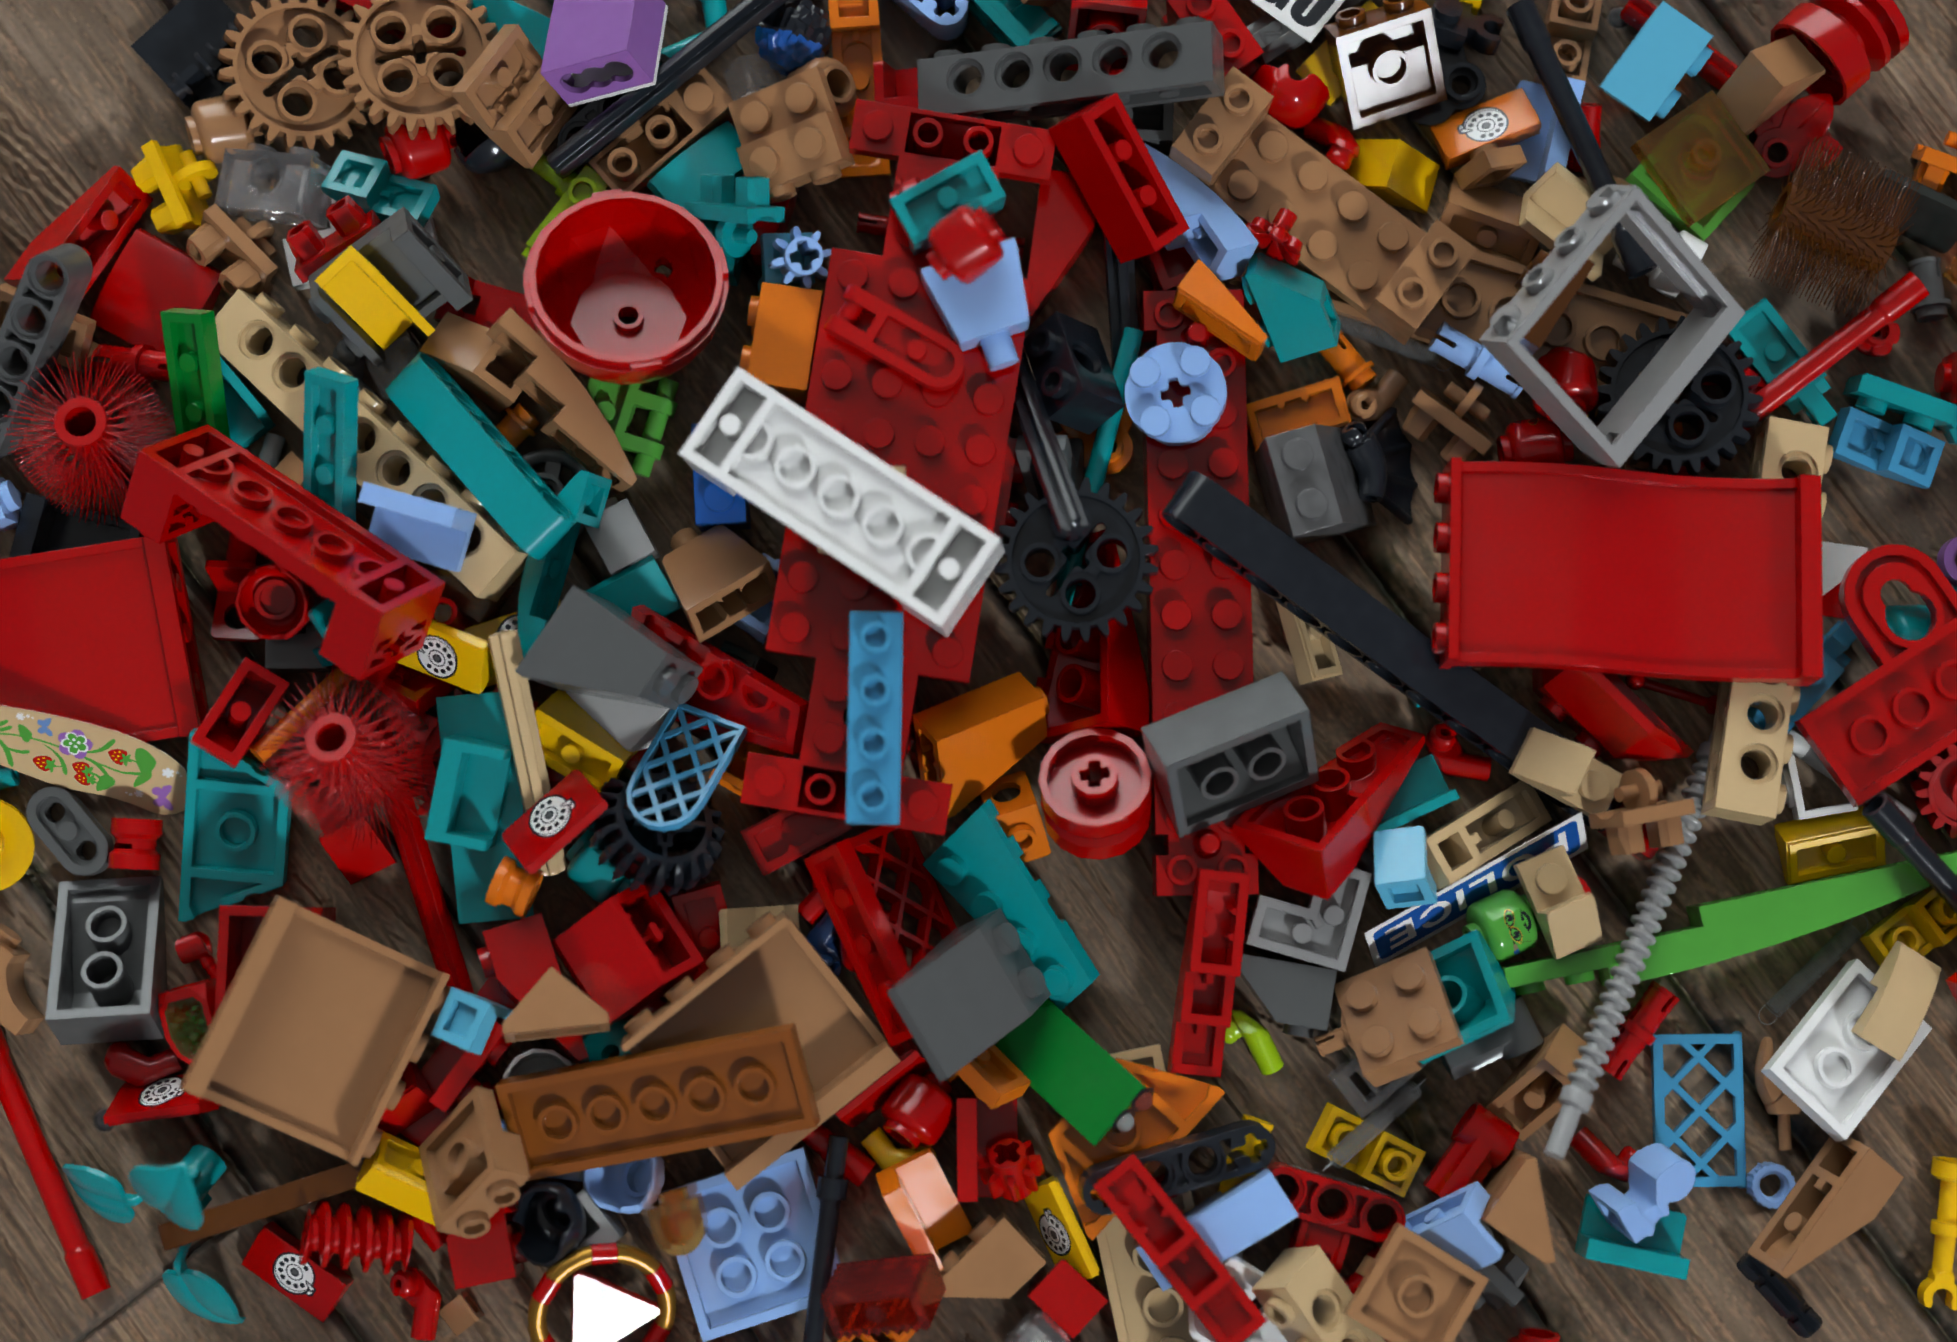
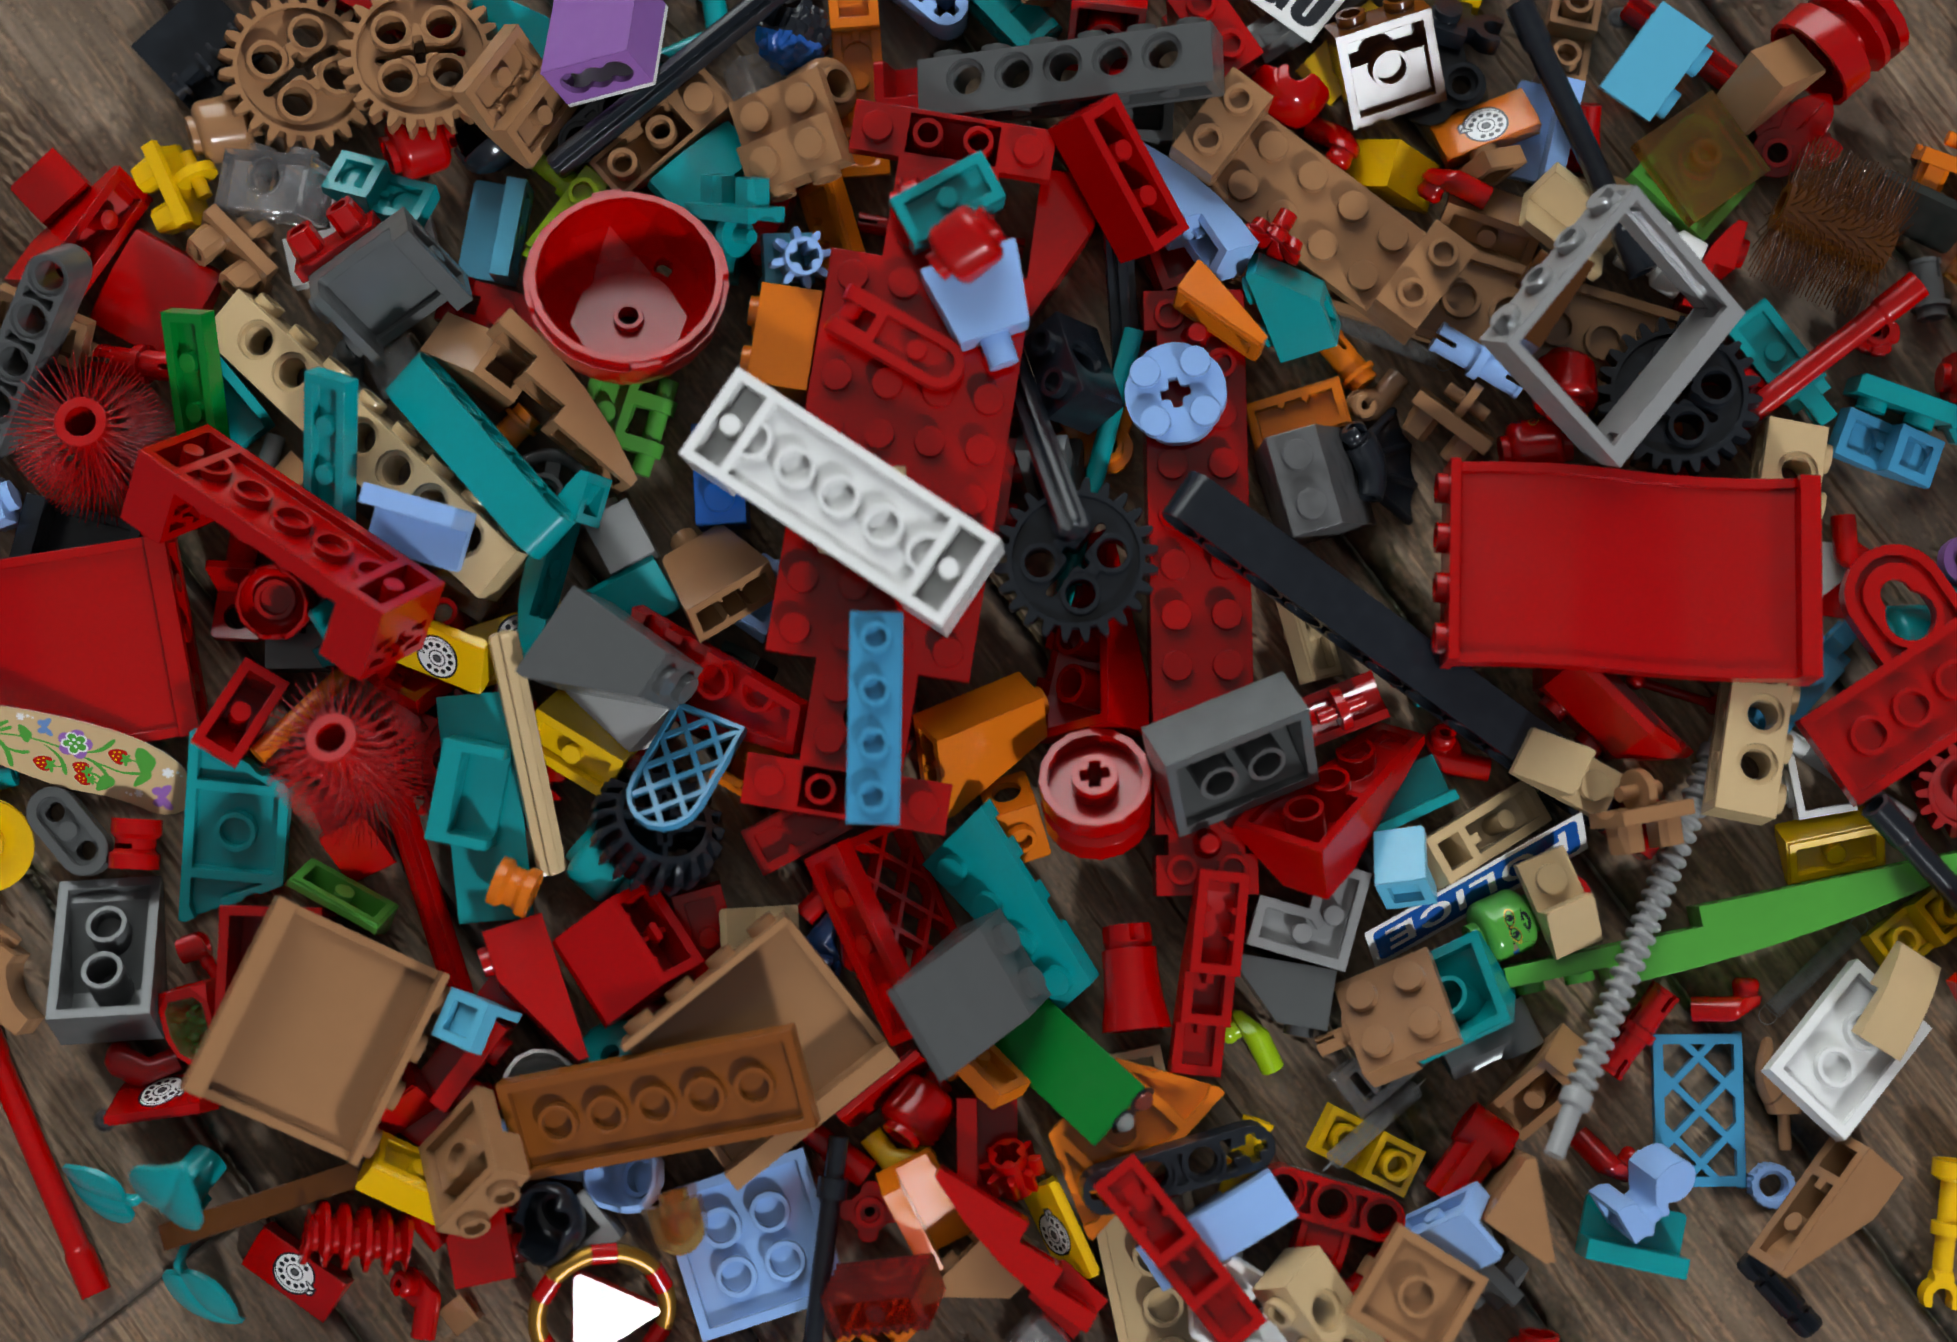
(50, 186): none -> red panel
(344, 896): none -> bright green slope
(370, 298): yellow panel -> none
(496, 230): none -> medium azure panel
(553, 1011): medium nougat slope -> none
(554, 821): red slope -> none
(831, 213): none -> orange plate
(854, 1211): none -> red plate
(1001, 1231): none -> red slope
(1131, 980): none -> red plant
(1345, 707): none -> red hips
(1455, 182): none -> red arm
(1721, 258): none -> red slope
(1727, 1008): none -> red arm
(1845, 539): none -> red arm

